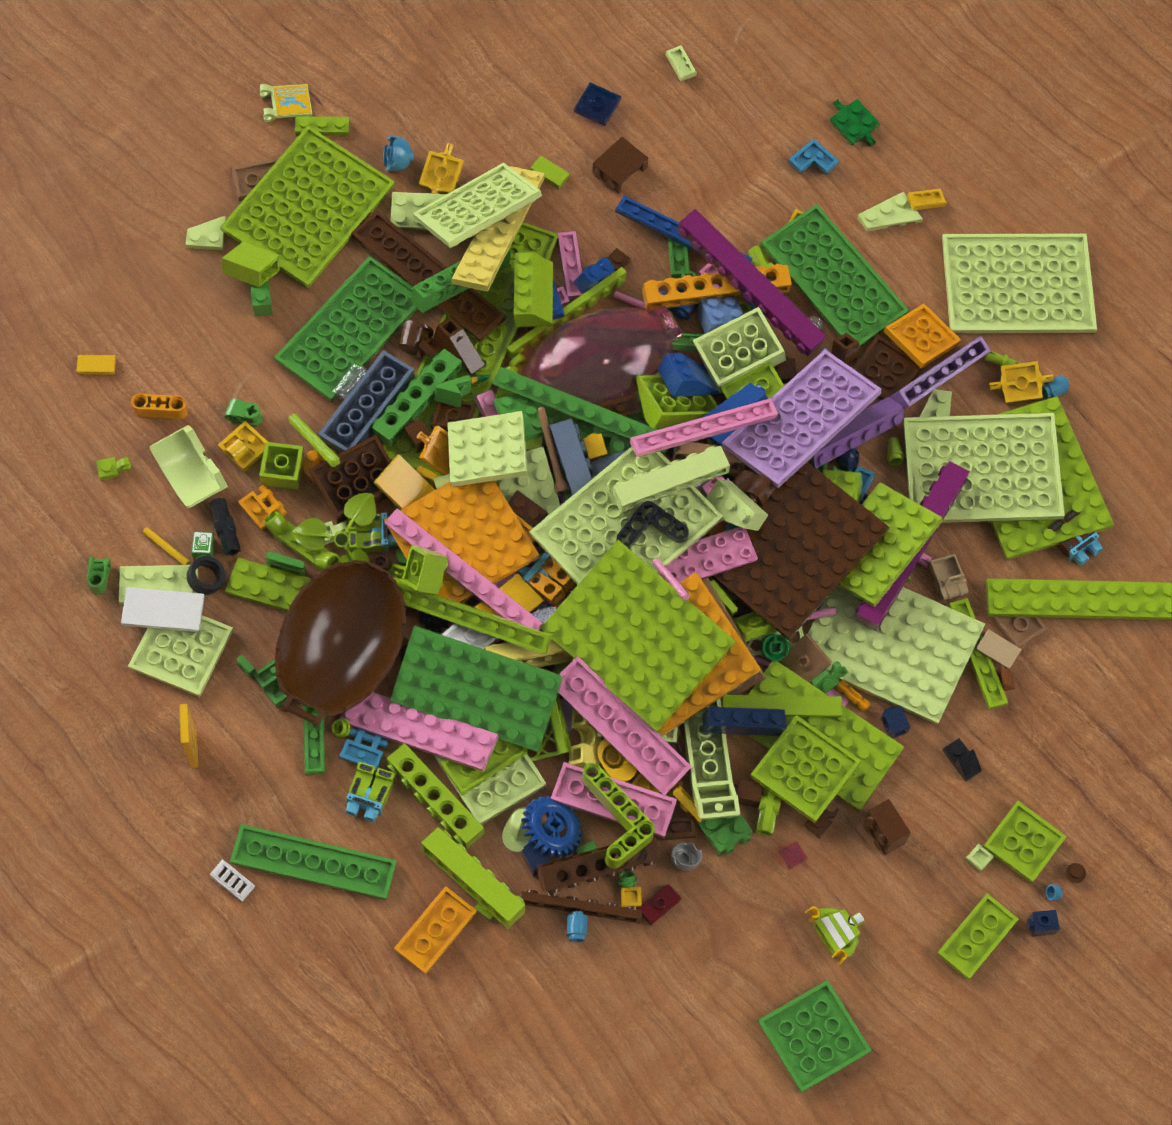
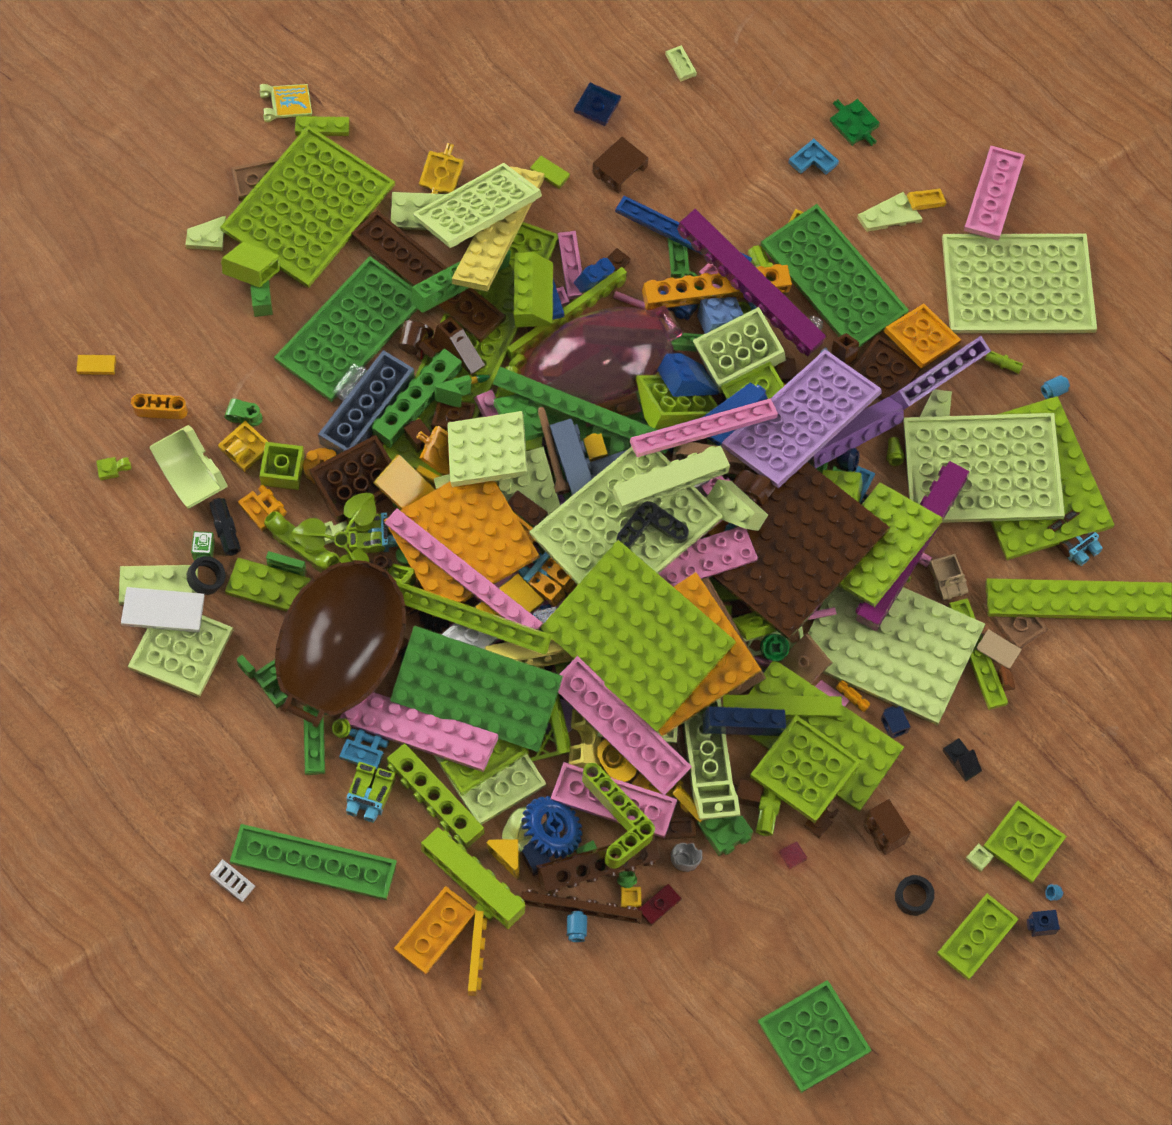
(98, 571): bright green piece -> none
(165, 546): yellow bar -> none
(188, 735): yellow tile -> none
(314, 440): lime axle -> none
(397, 154): dark azure cylinder -> none
(424, 569): lime slope -> none
(478, 944): none -> yellow plate
(507, 854): none -> yellow slope
(671, 579): bright pink bar -> none
(729, 605): lime plate -> none
(829, 679): bright green plate -> none
(837, 930): torso -> none
(925, 884): none -> black tyre
(994, 193): none -> bright pink plate
(1021, 382): yellow plate -> none
(1075, 873): reddish brown plate -> none

